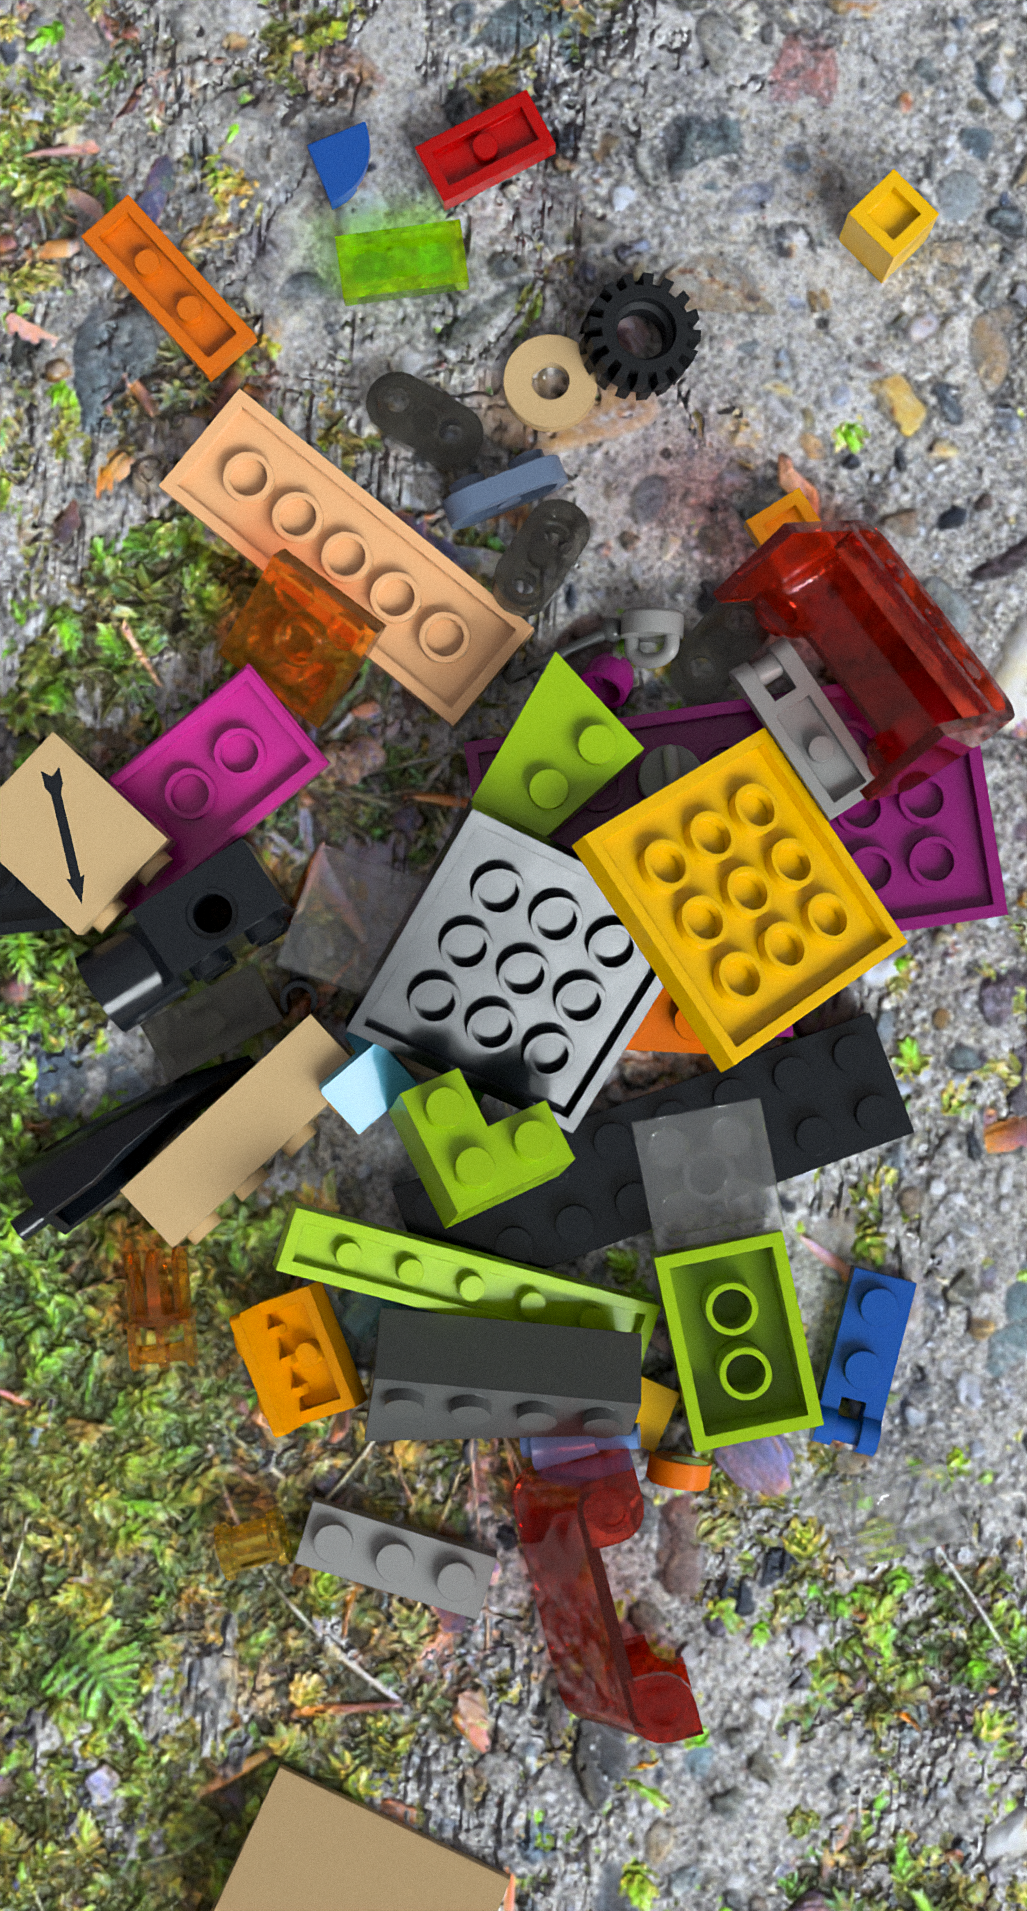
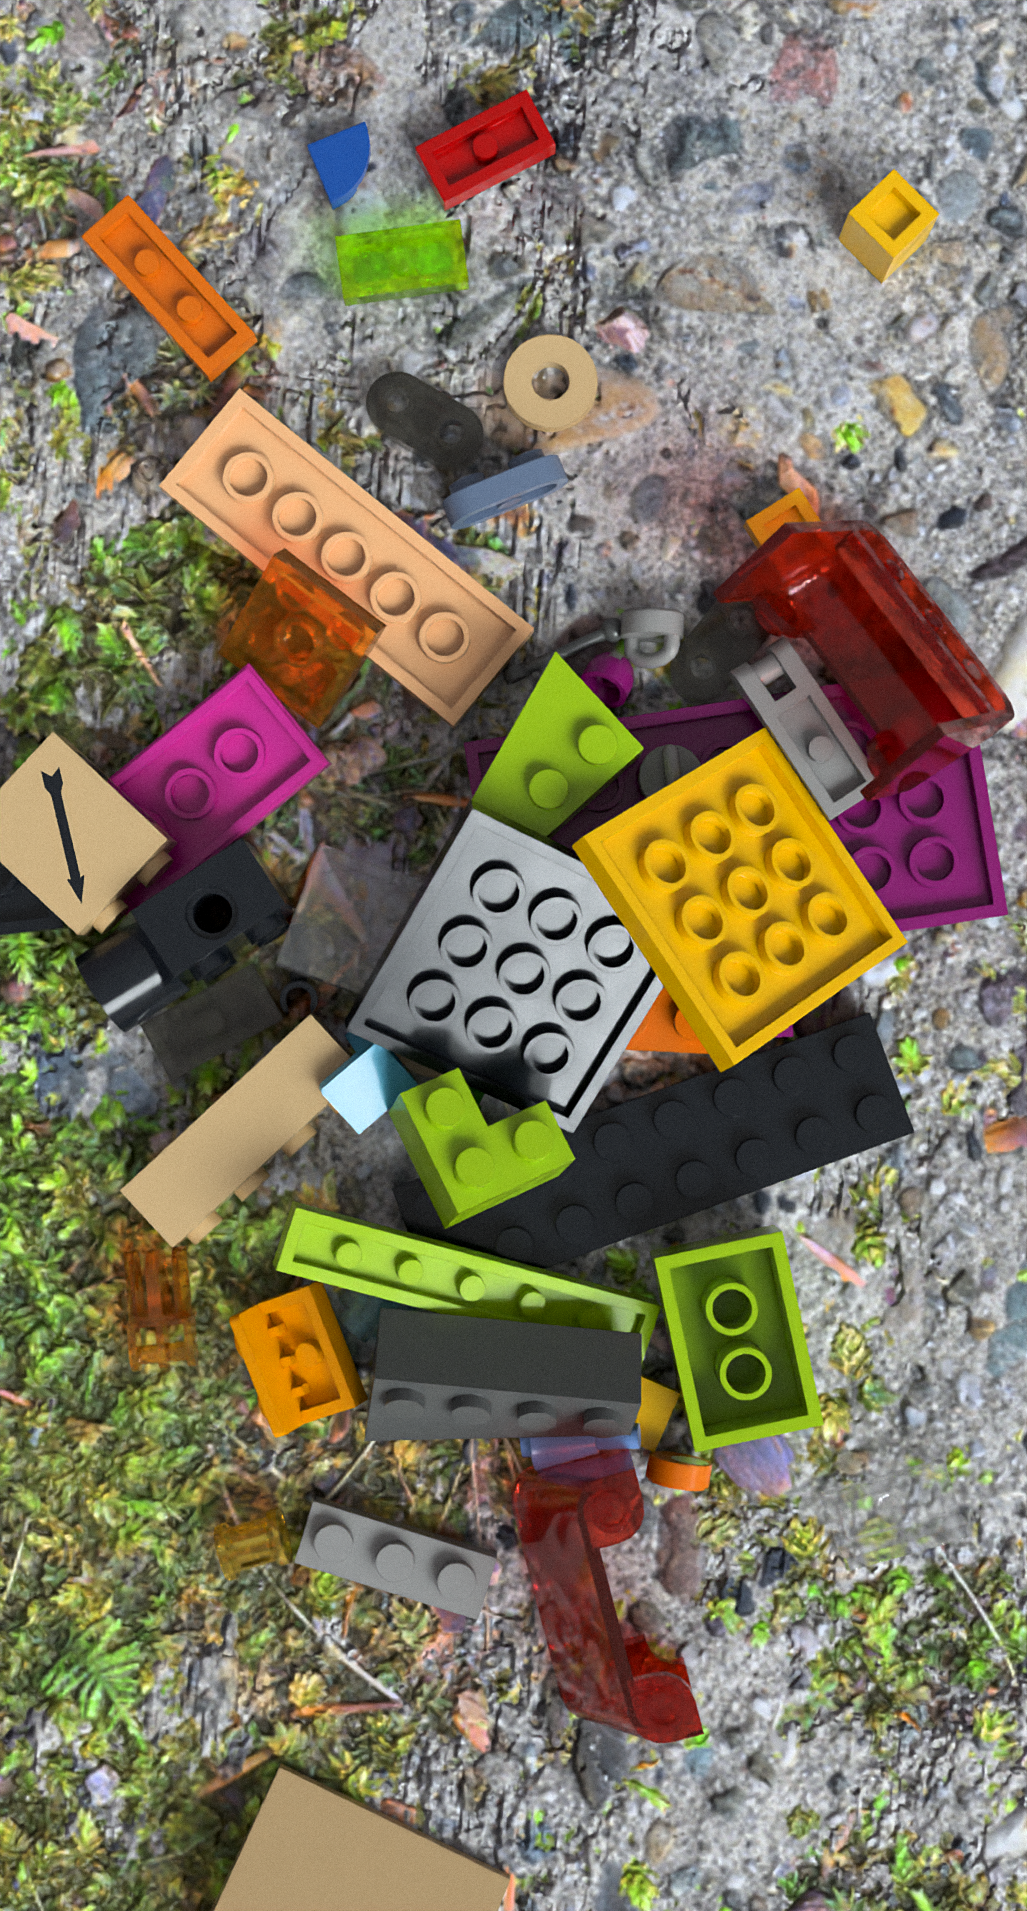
(101, 1157): black piece -> none
(537, 560): clear smoke plate -> none
(659, 307): black tyre -> none
(708, 1174): clear plate -> none
(863, 1357): blue plate -> none

